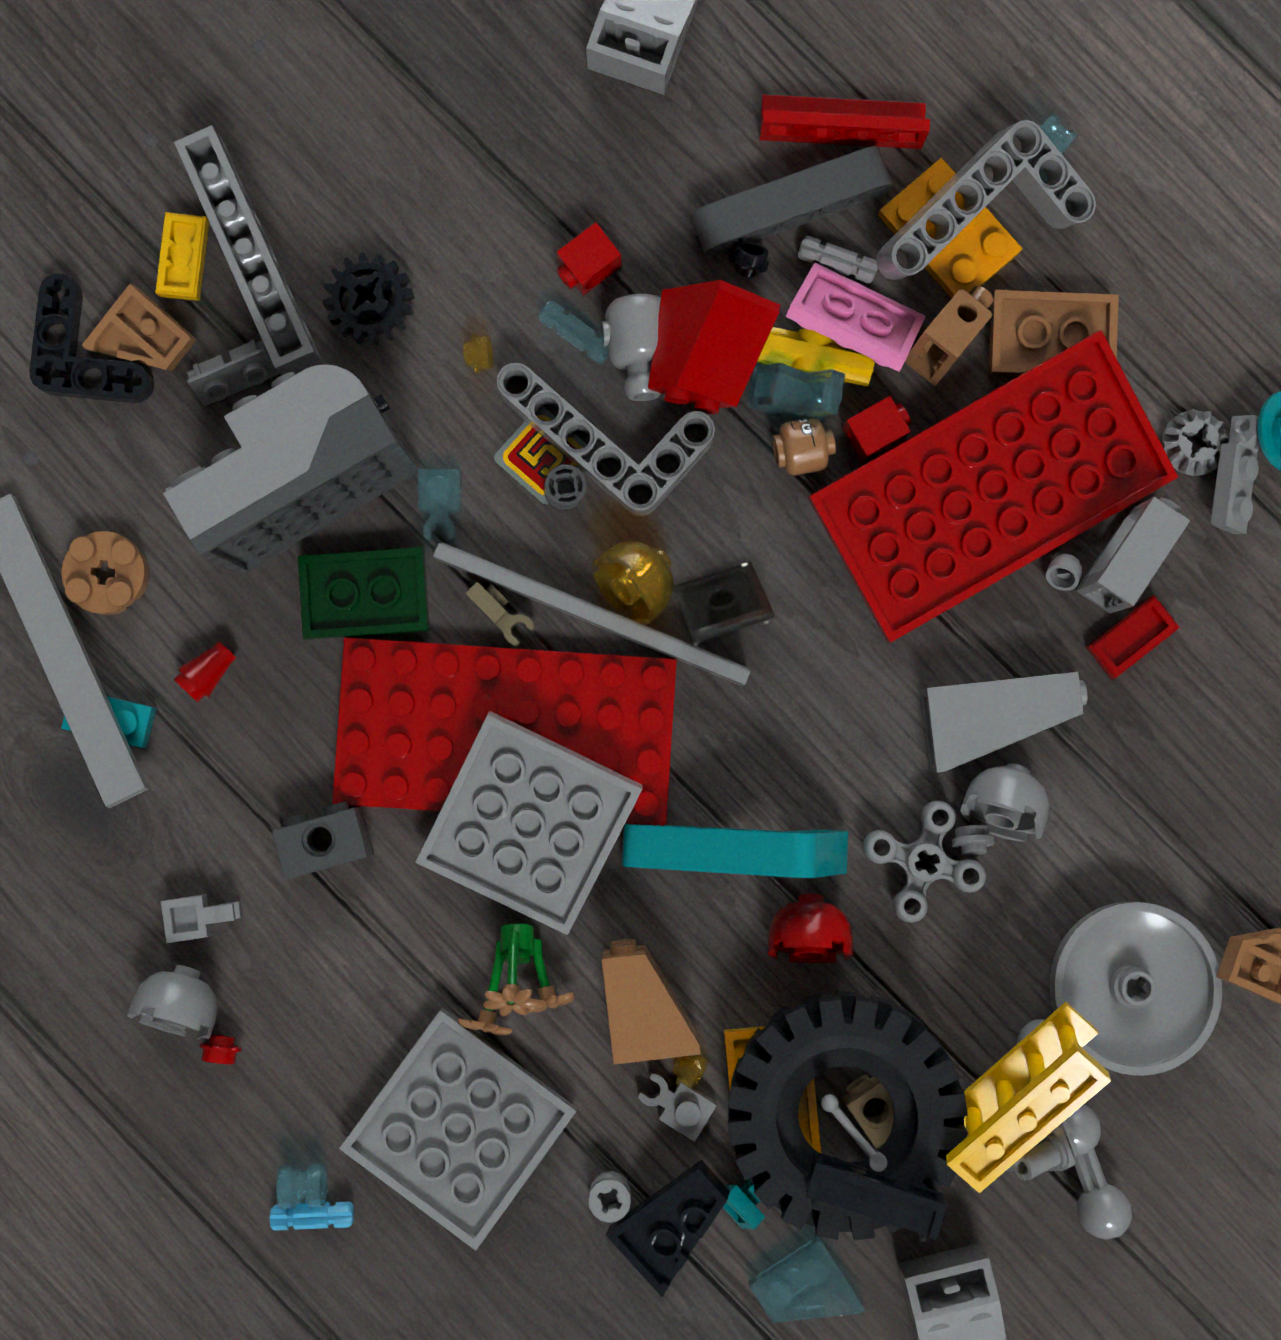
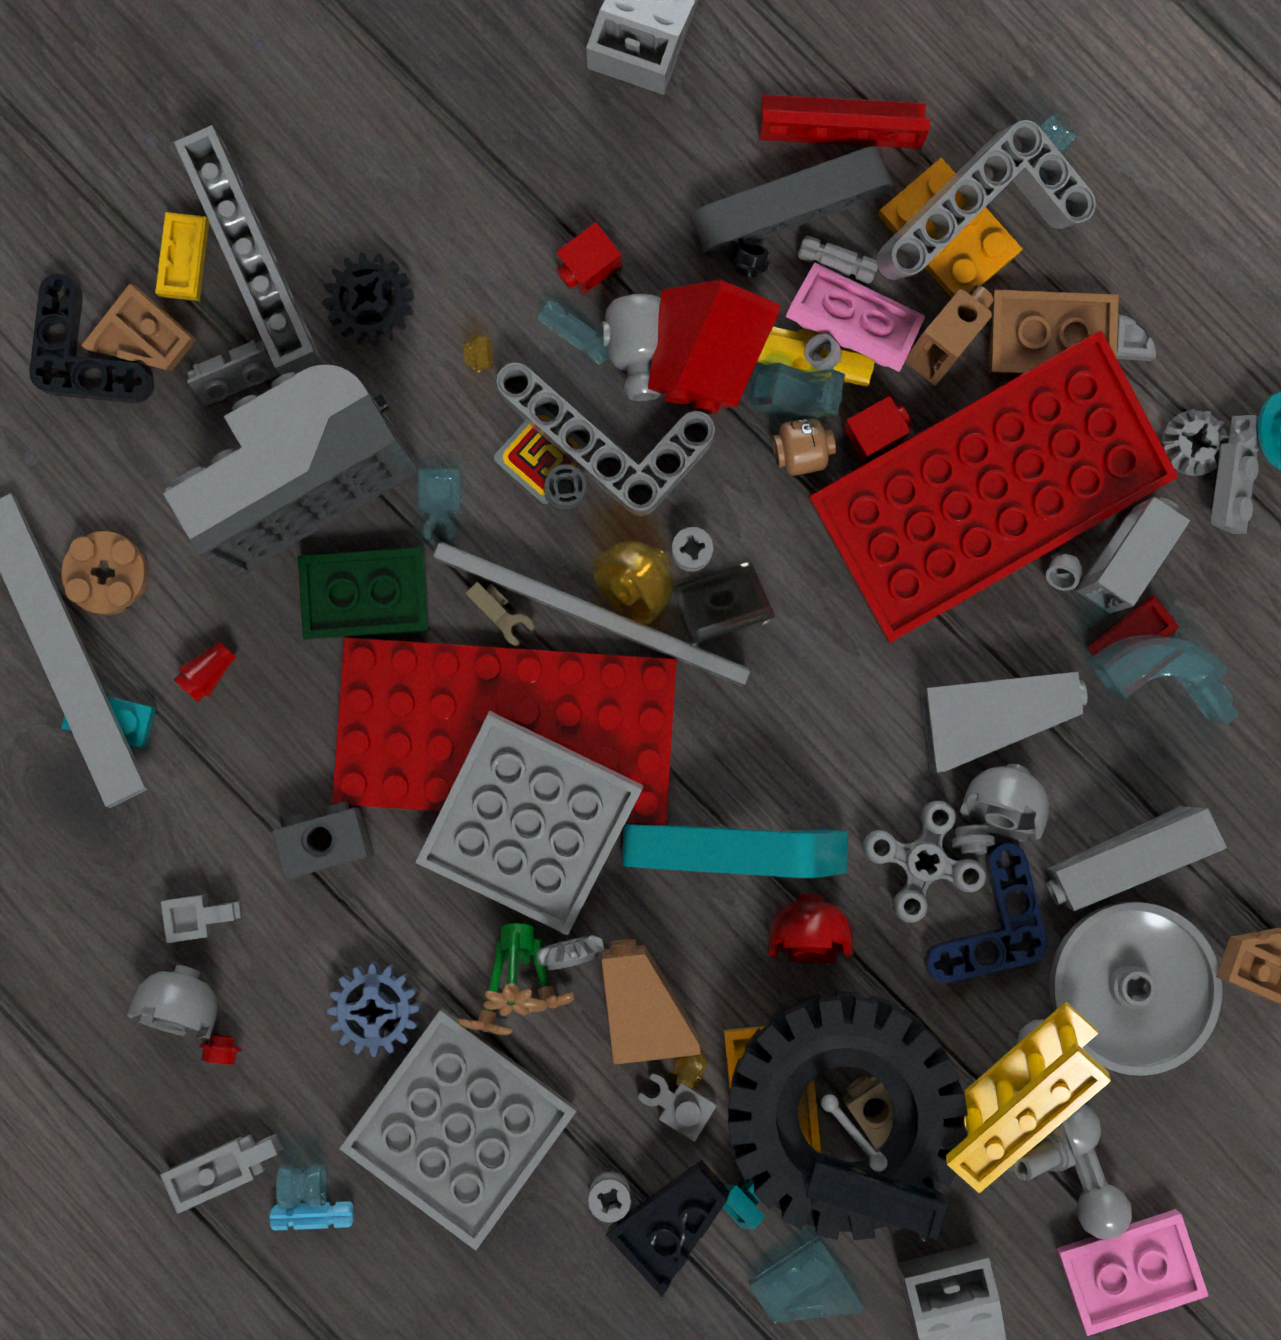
(218, 1170): none -> light grey hinge
(374, 1027): none -> sand blue gear
(570, 952): none -> light grey gear
(693, 556): none -> light grey wheel
(815, 345): none -> light grey hinge
(1011, 924): none -> dark blue beam
(1132, 1274): none -> bright pink plate
(1133, 341): none -> light grey tile
(1135, 857): none -> light grey slope
(1141, 658): none -> clear light blue arch

